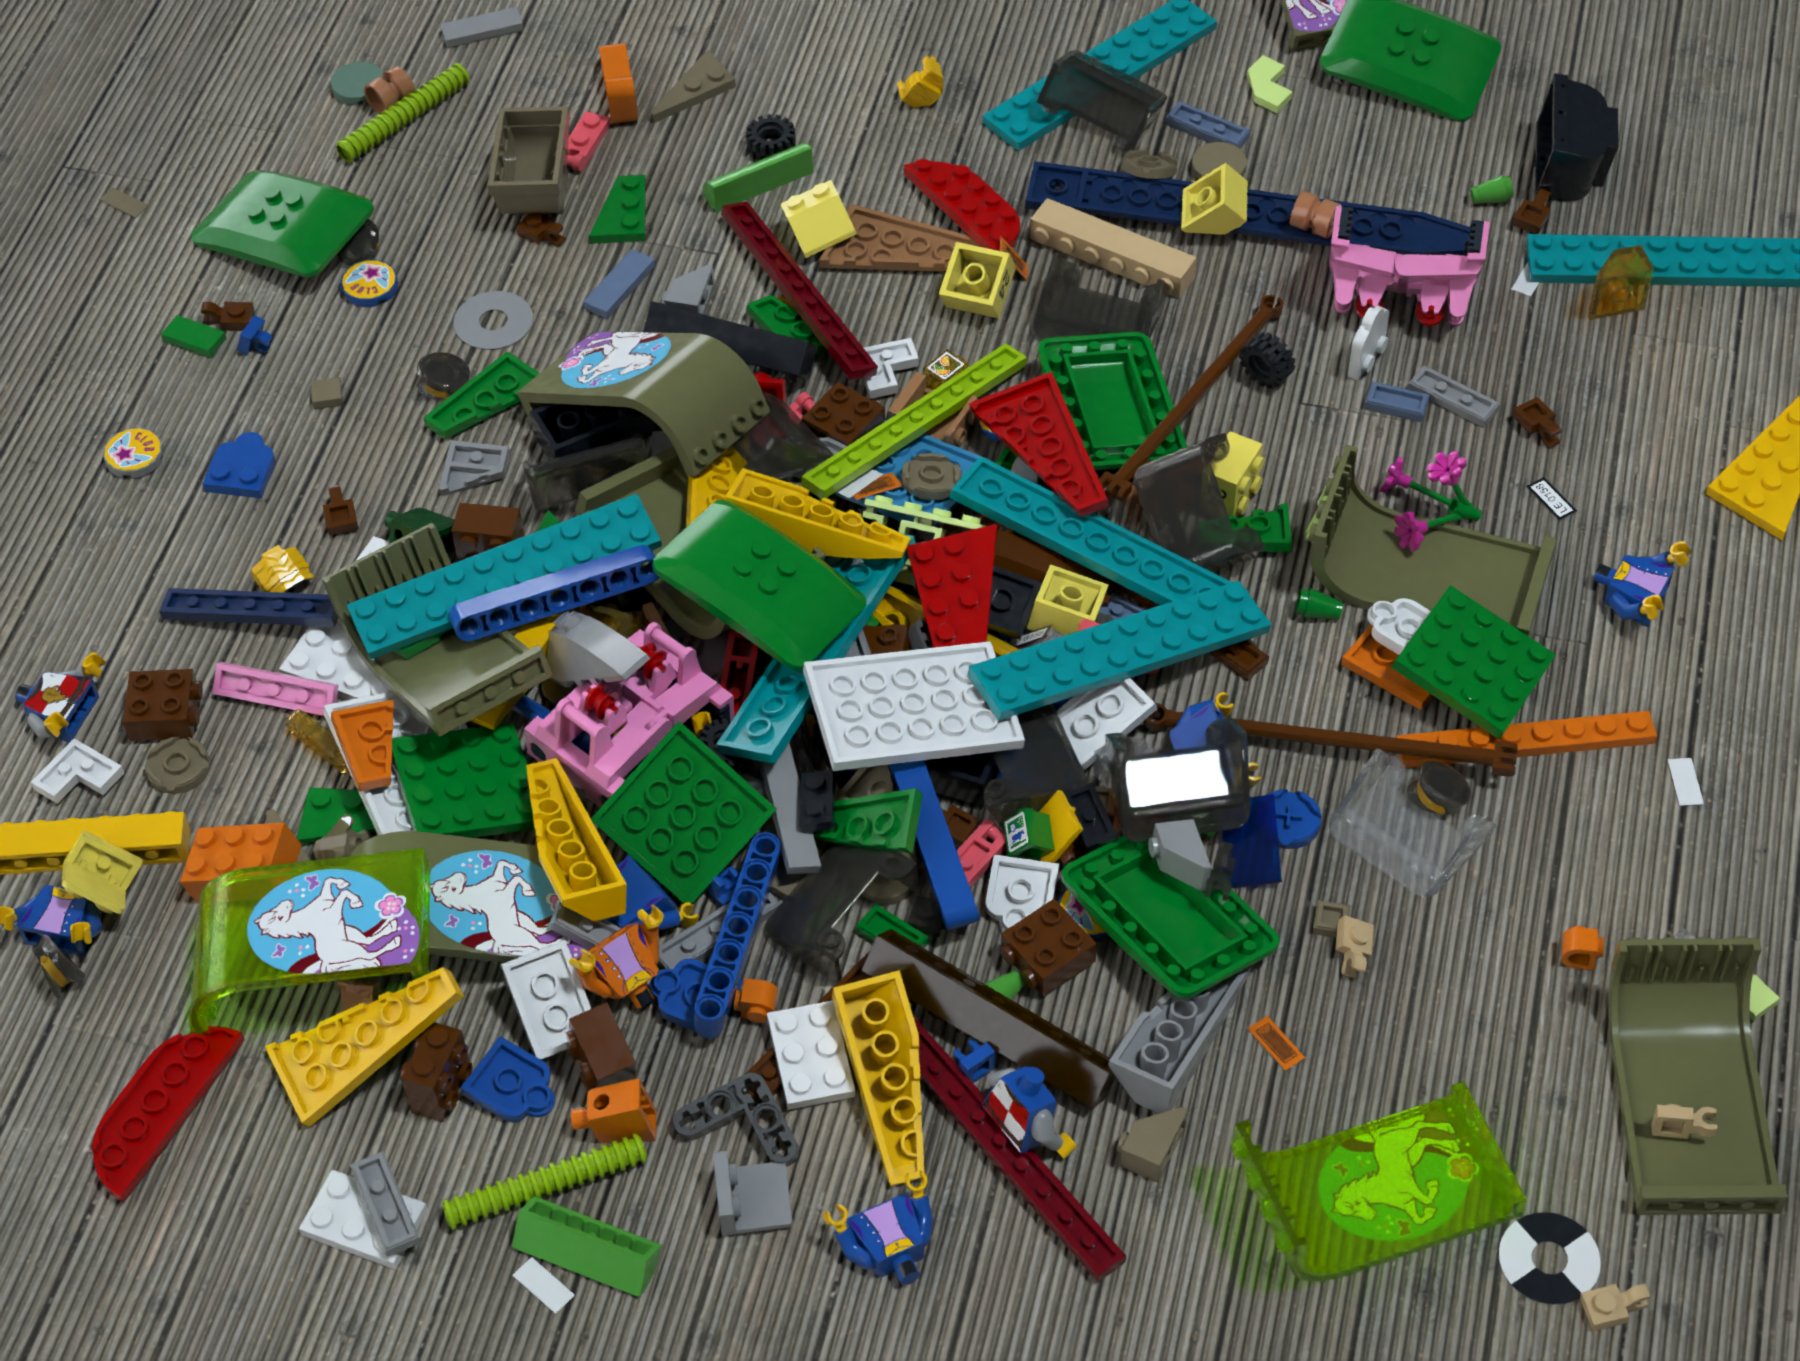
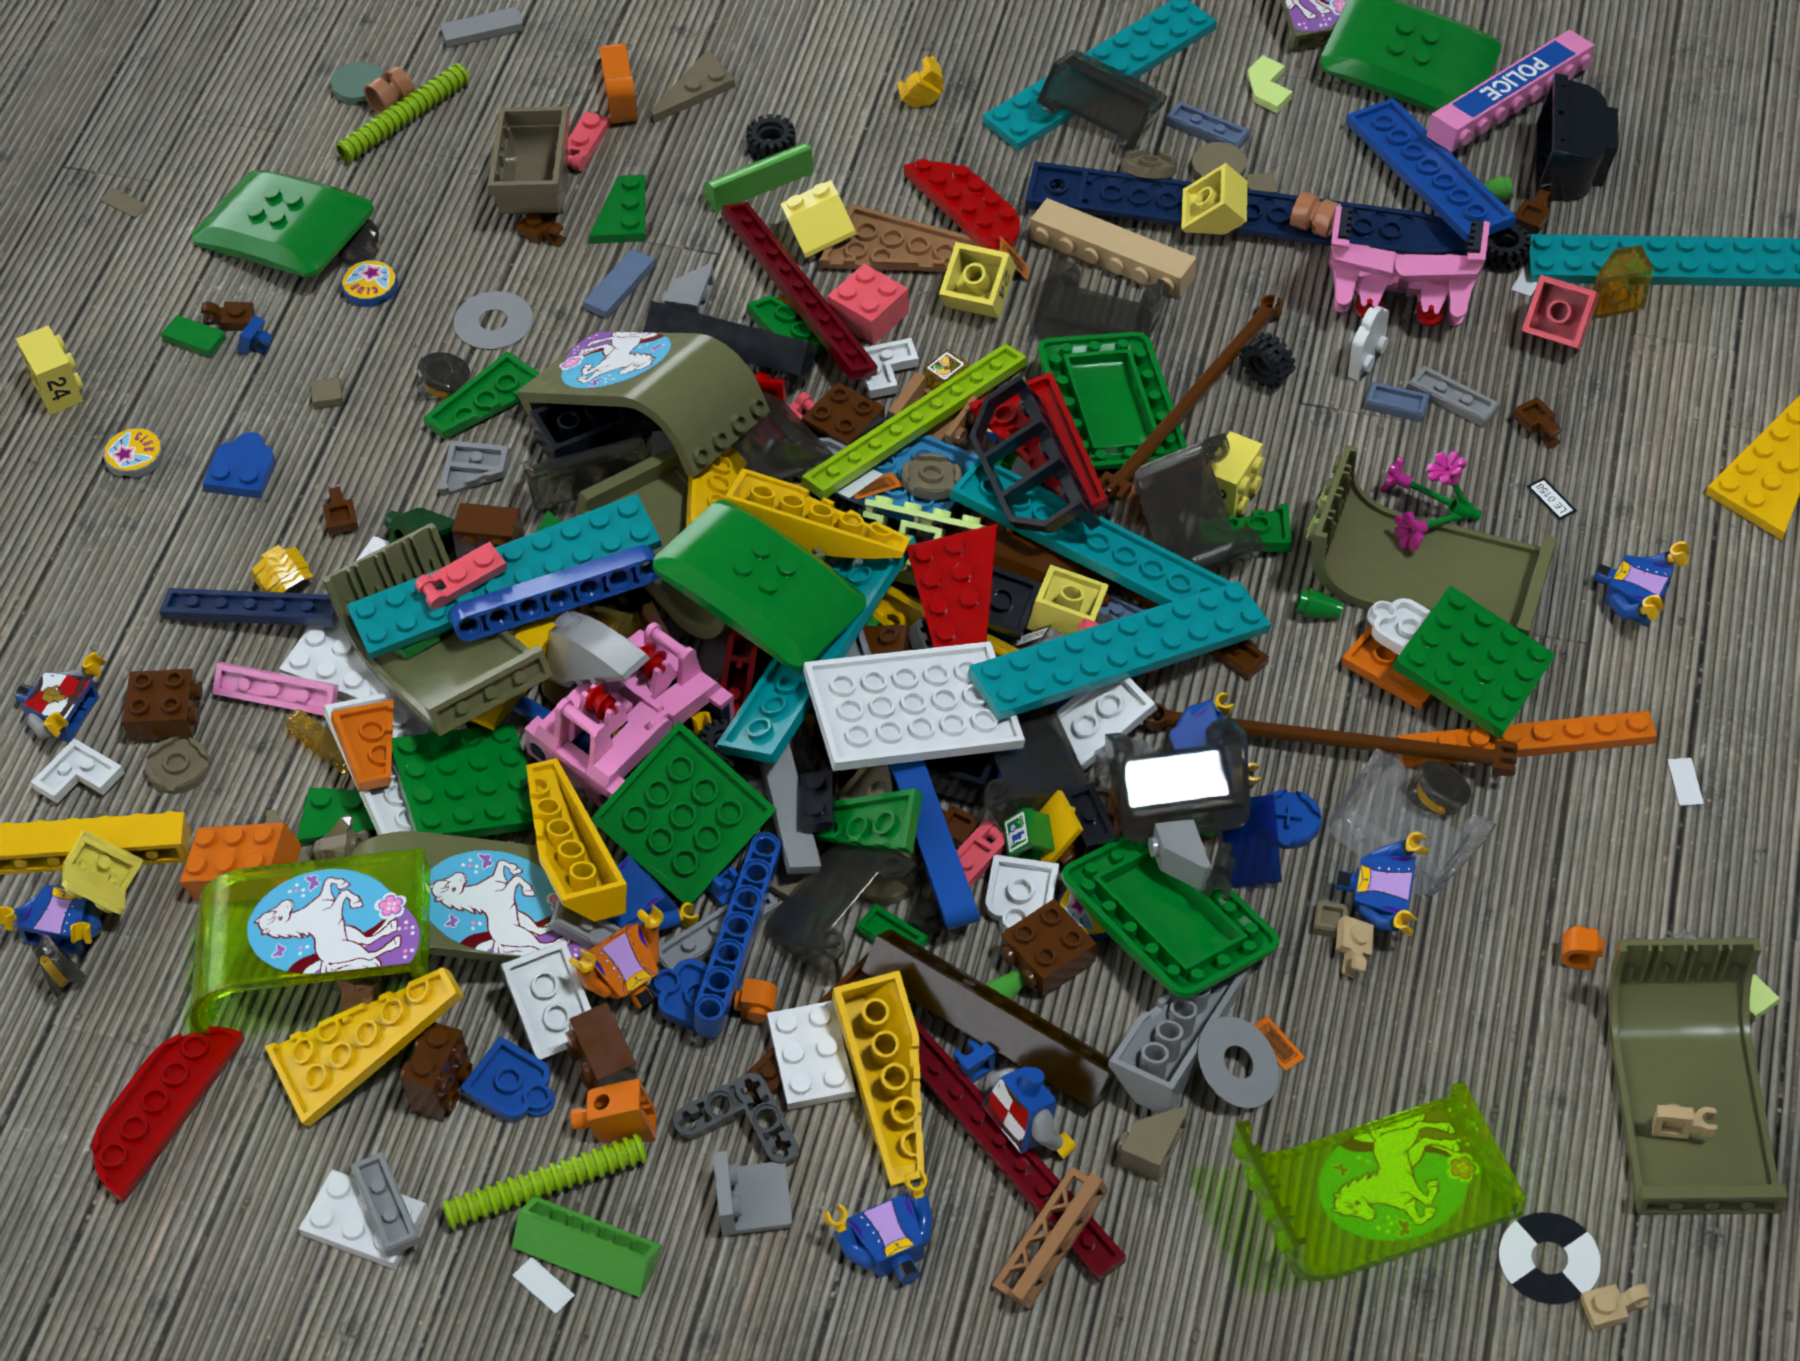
(51, 369): none -> light yellow brick
(461, 576): none -> coral plate
(869, 303): none -> coral brick
(1051, 447): none -> black plate
(1056, 1242): none -> medium nougat fence
(1240, 1092): none -> light grey sticker
(1262, 182): none -> dark tan tile
(1385, 884): none -> torso
(1429, 168): none -> blue plate
(1508, 257): none -> black tyre
(1509, 91): none -> bright pink brick
(1560, 312): none -> coral brick

